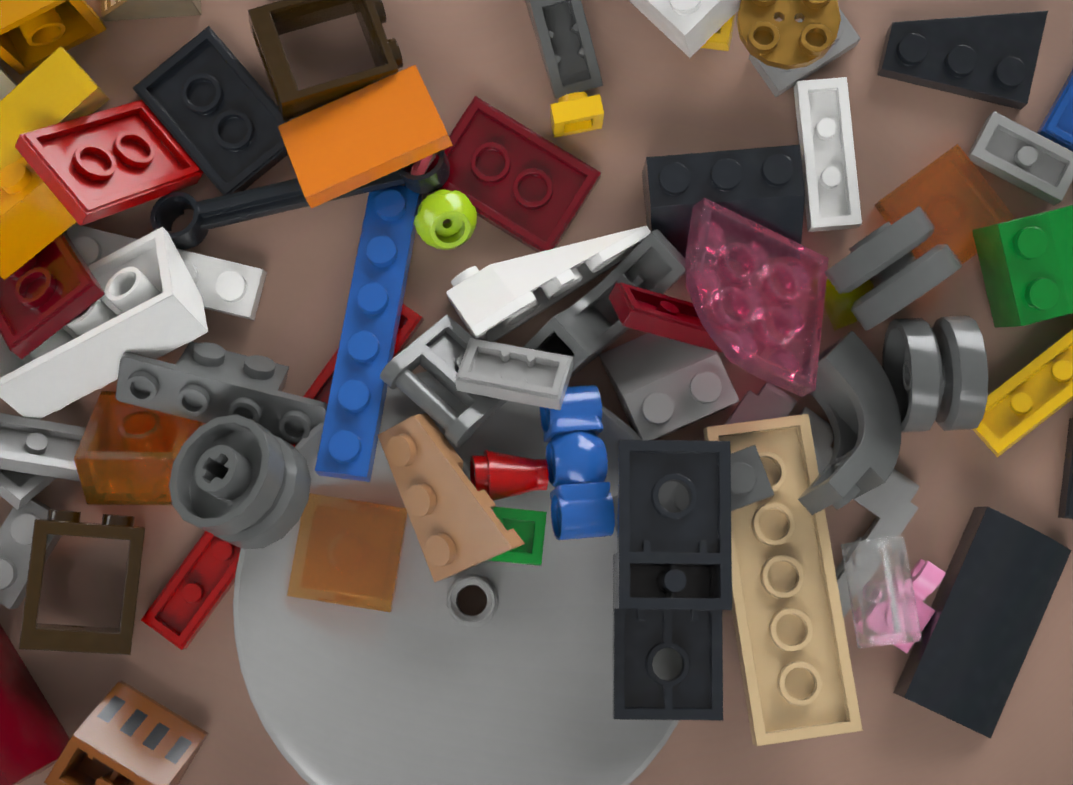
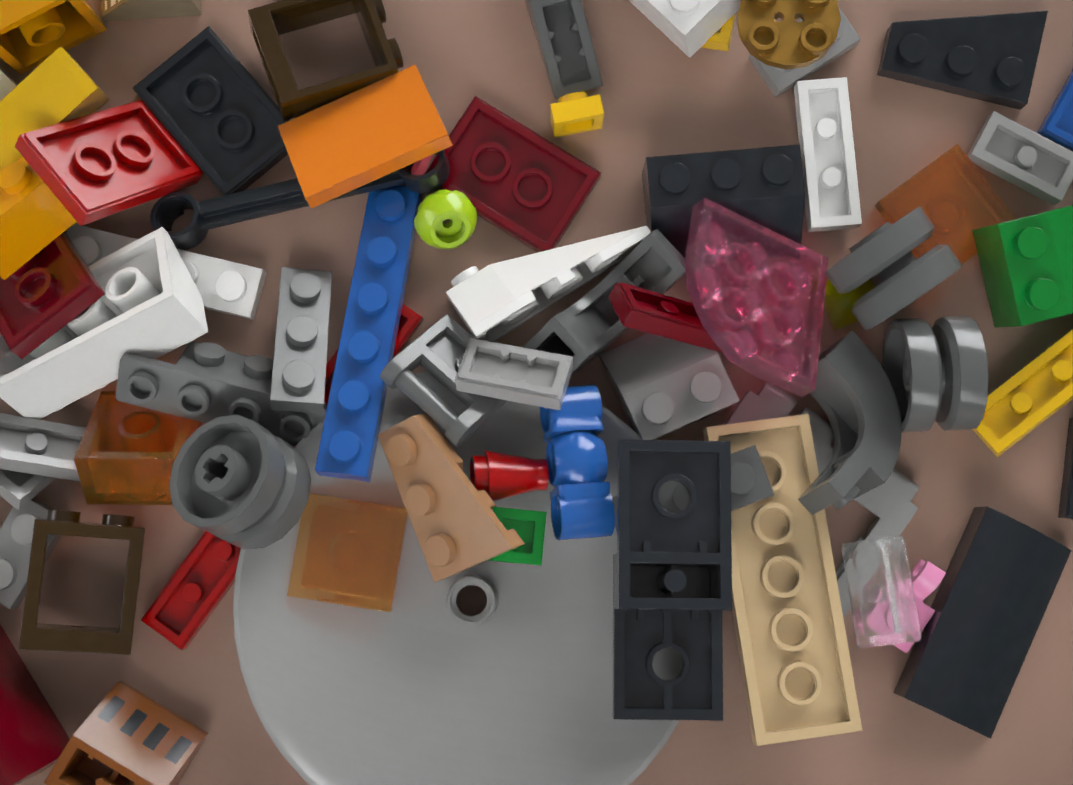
(301, 341): none -> plate

